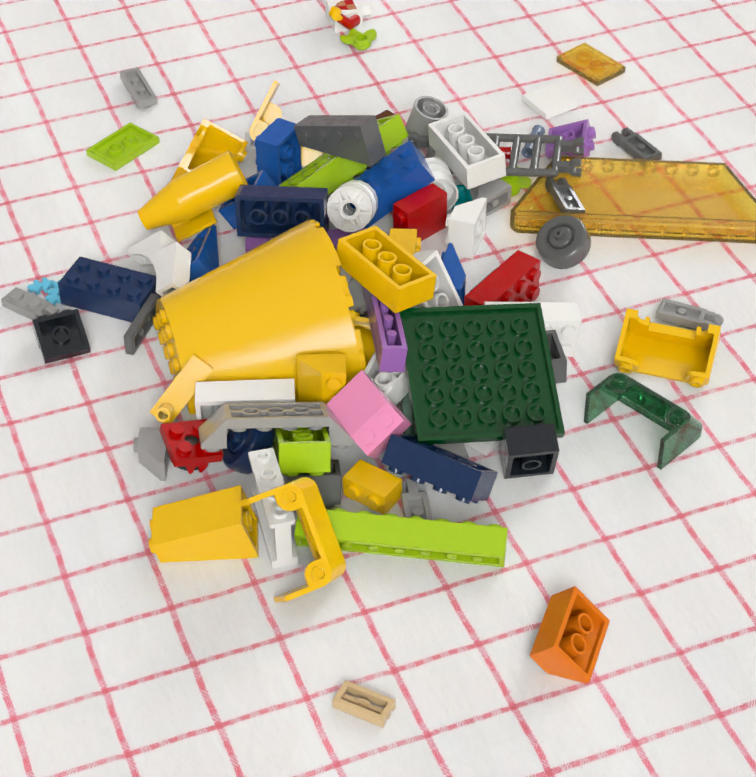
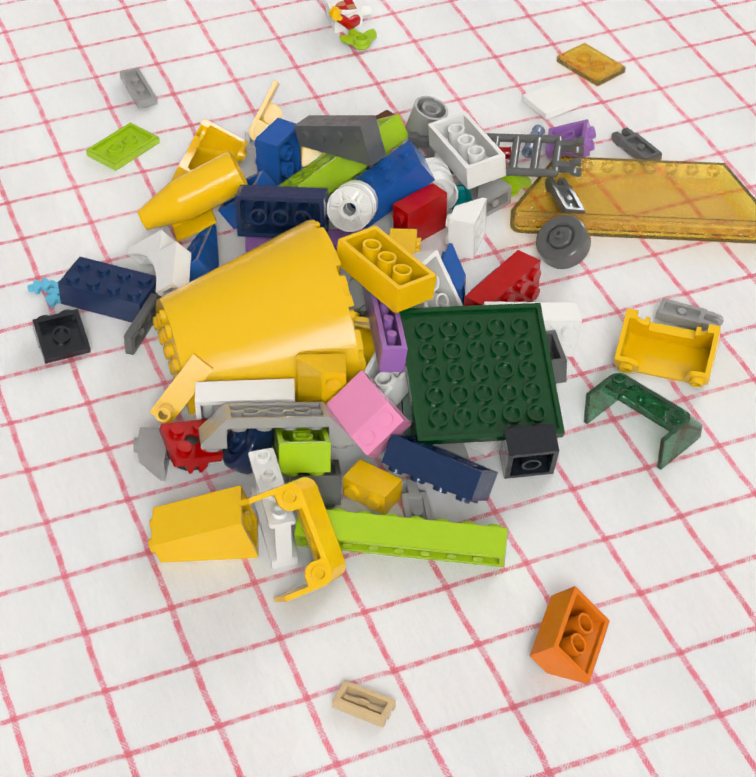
(28, 304): light grey hinge -> none

